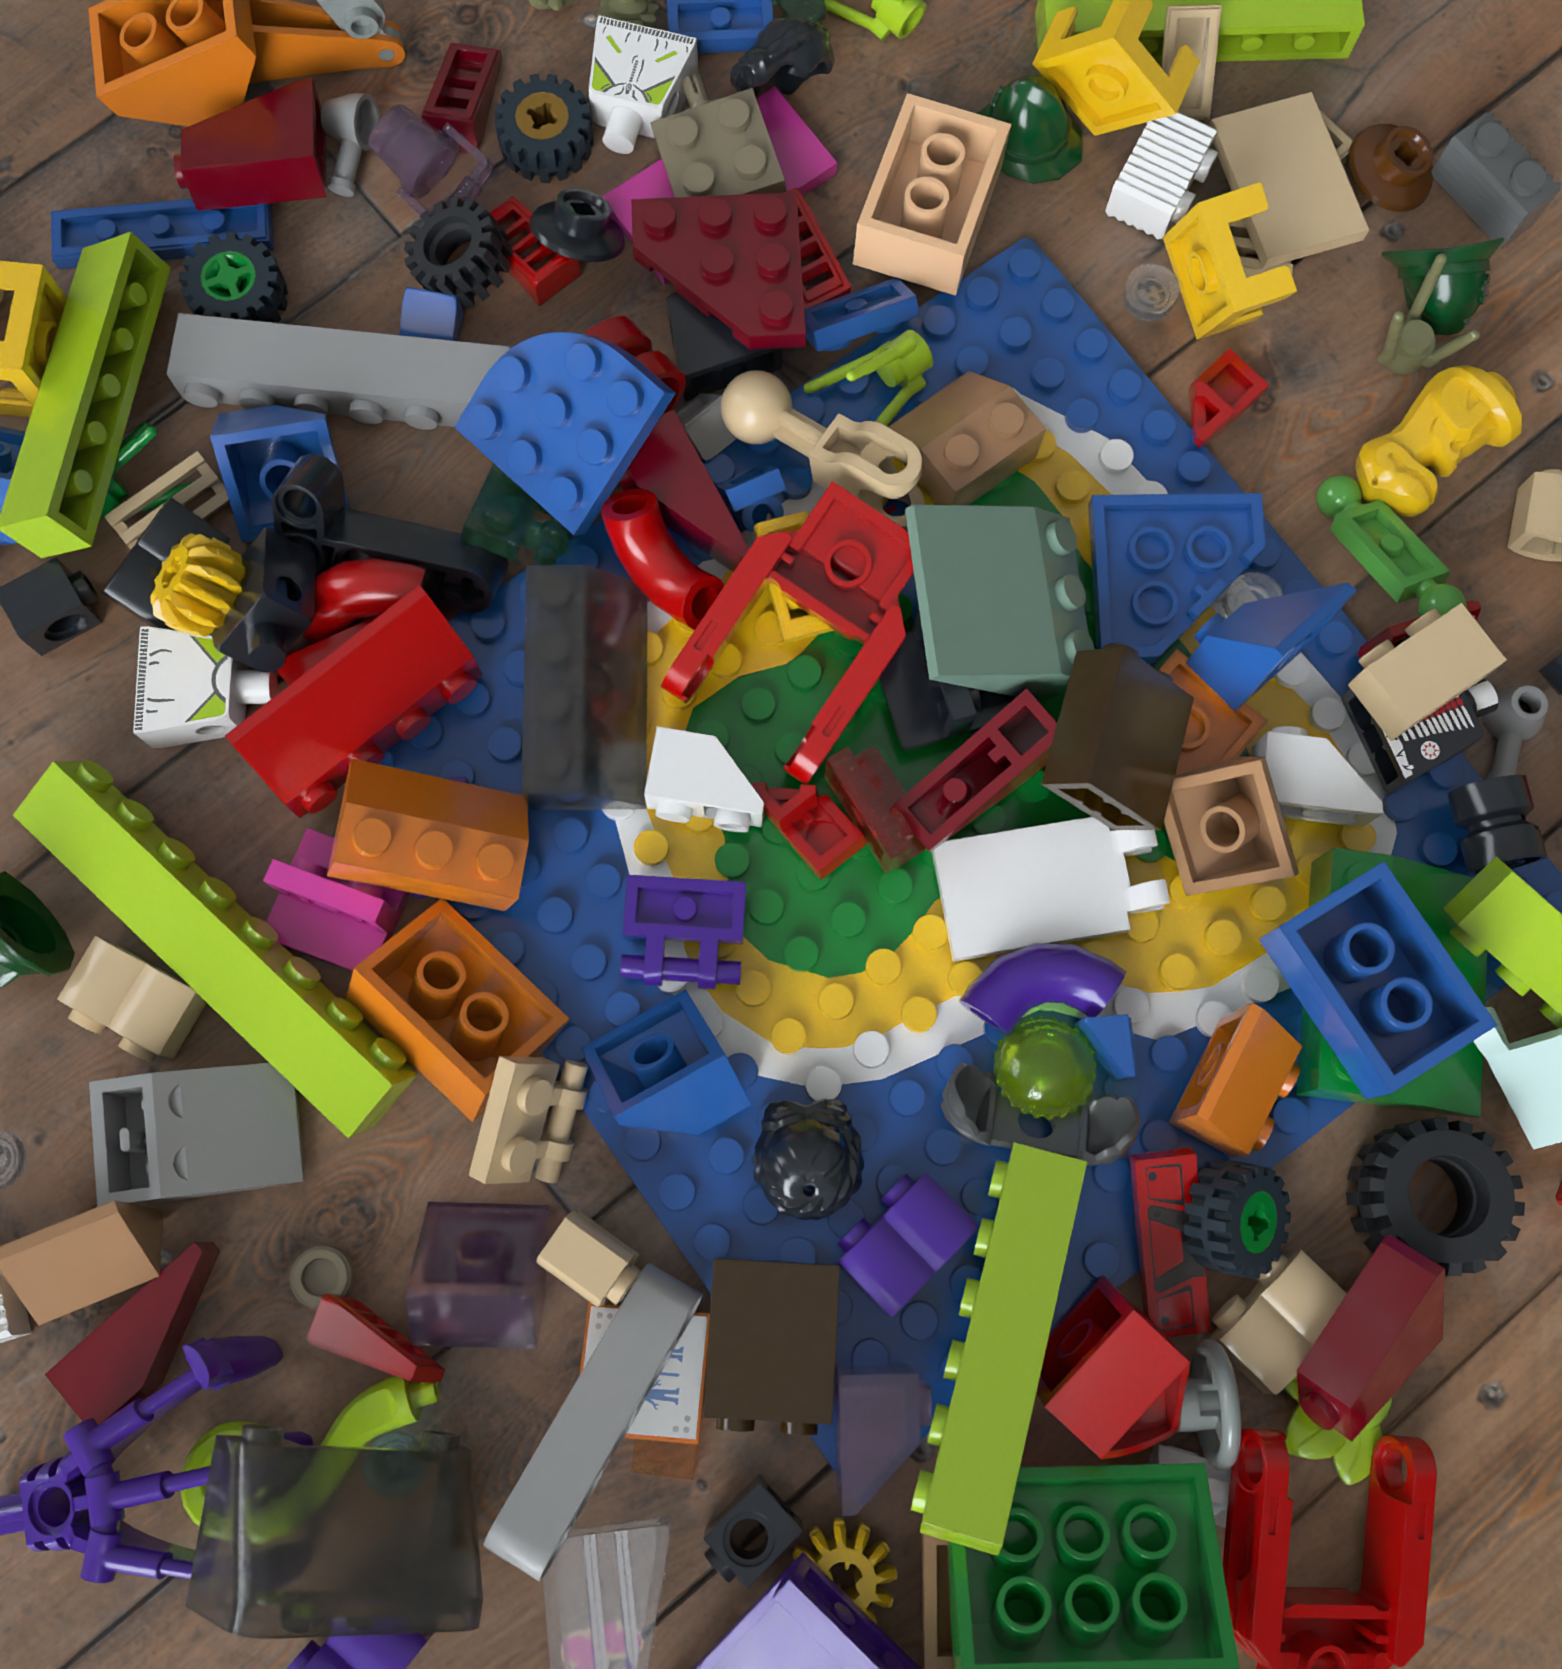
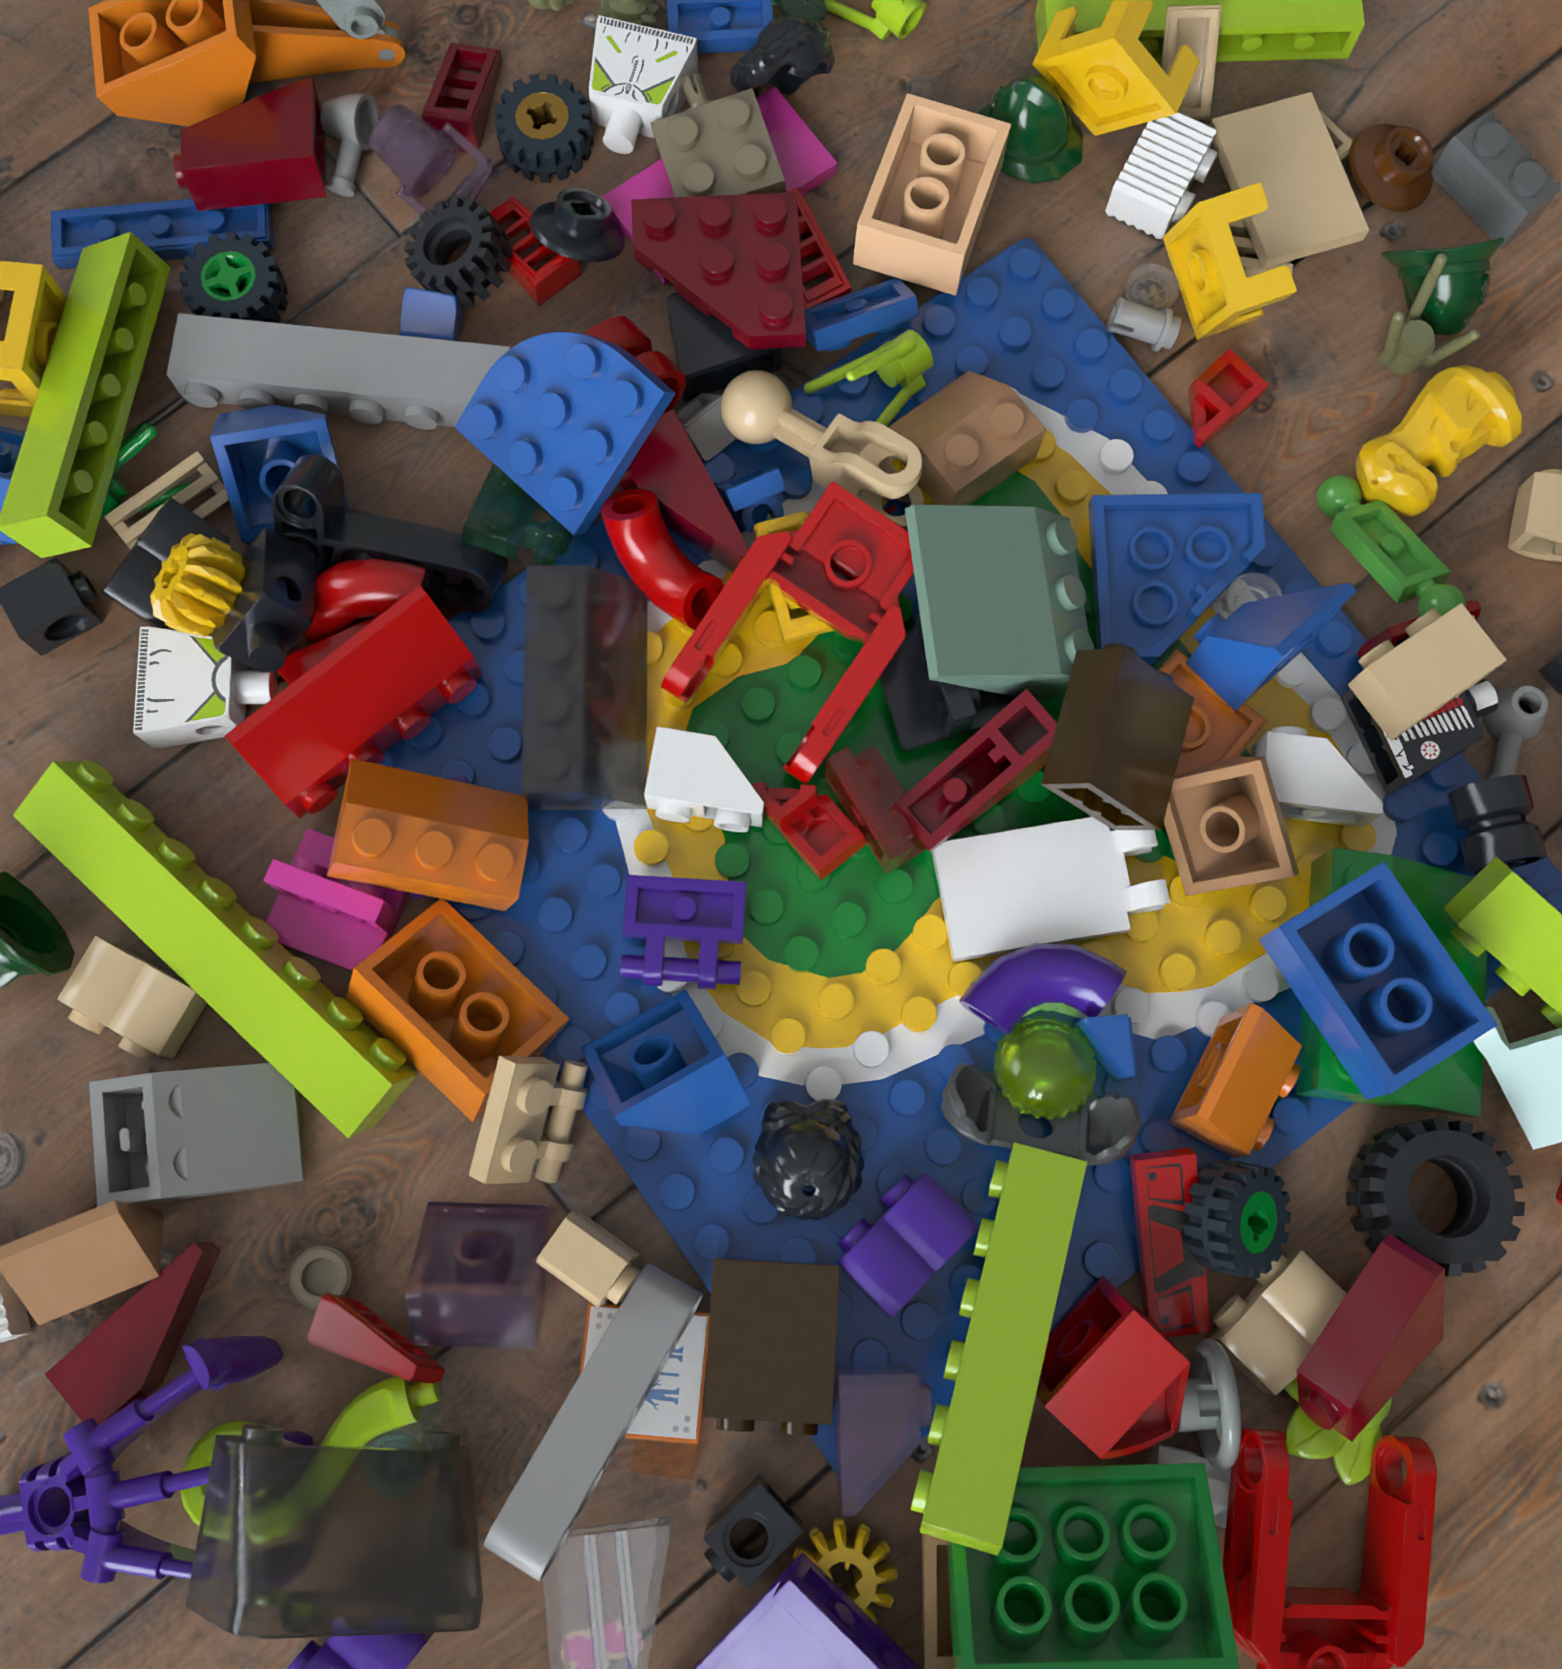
(1144, 324): none -> light grey pin

